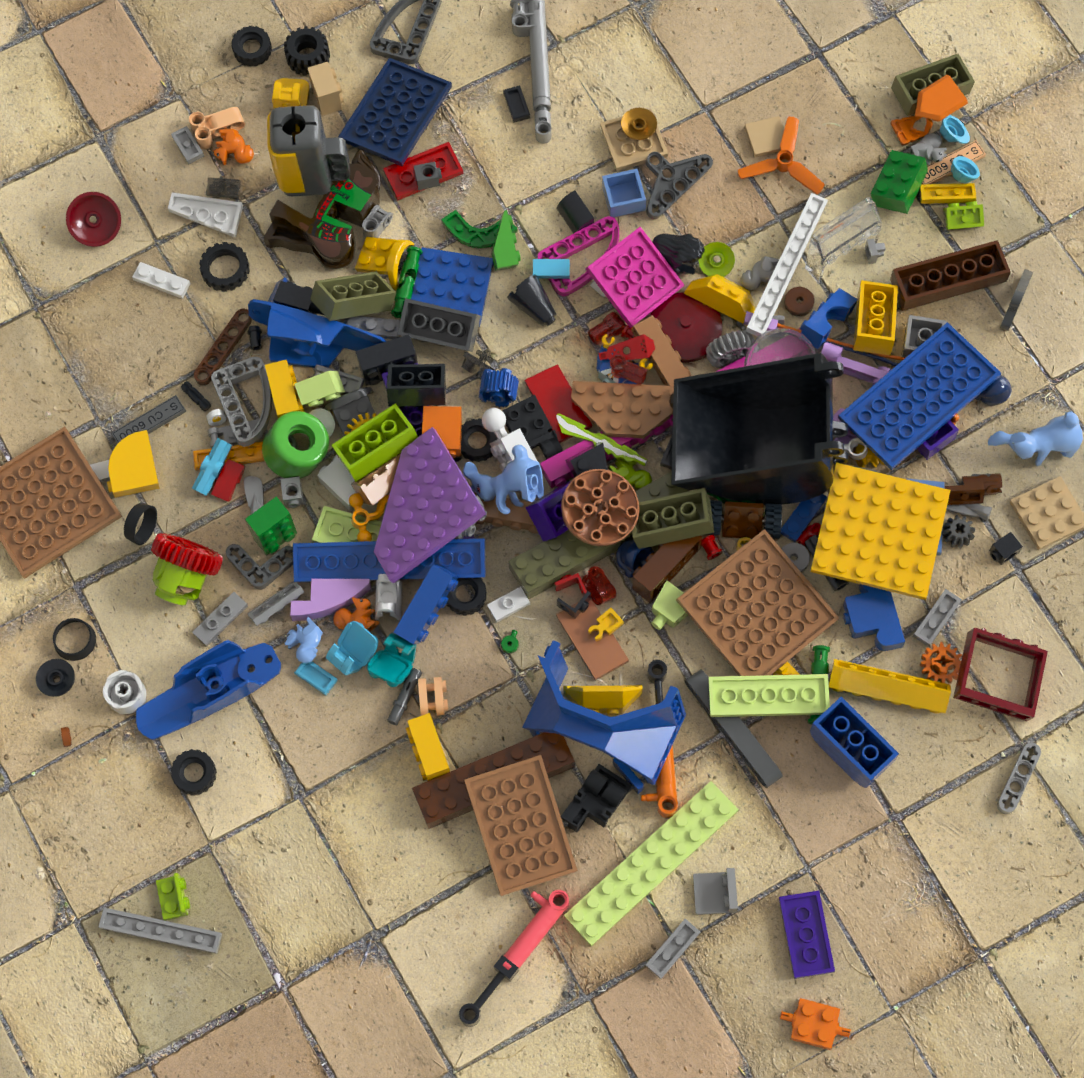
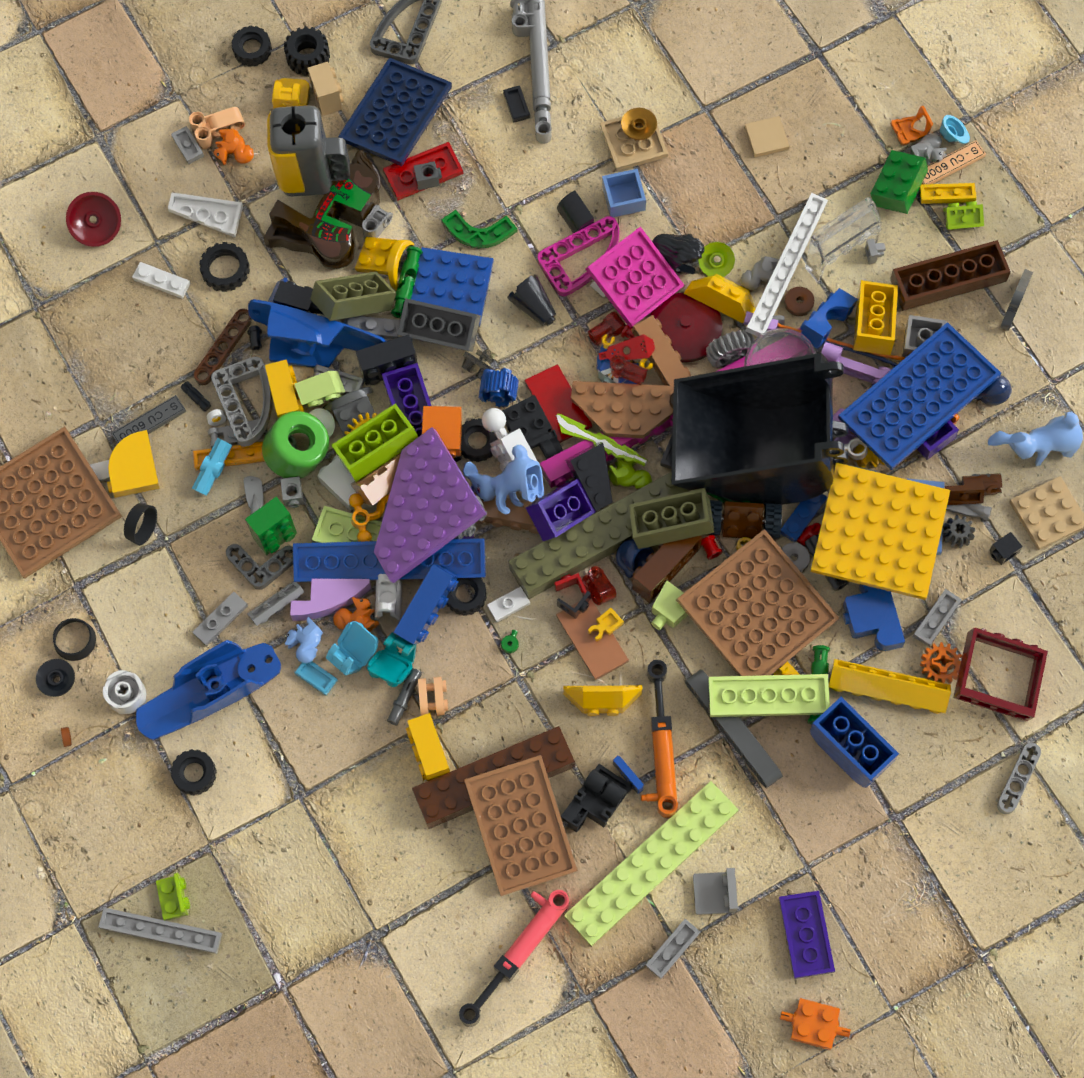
(182, 567): piece -> none
(223, 187): clear smoke hips -> none
(228, 479): red slope -> none
(416, 385): black brick -> none
(504, 250): bright green slope -> none
(551, 268): medium azure tile -> none
(600, 507): nougat bracket -> none
(634, 738): blue panel -> none
(667, 185): dark grey beam -> none
(794, 168): orange piece -> none
(910, 83): olive brick -> none
(939, 100): orange tile -> none
(964, 170): medium azure piece -> none

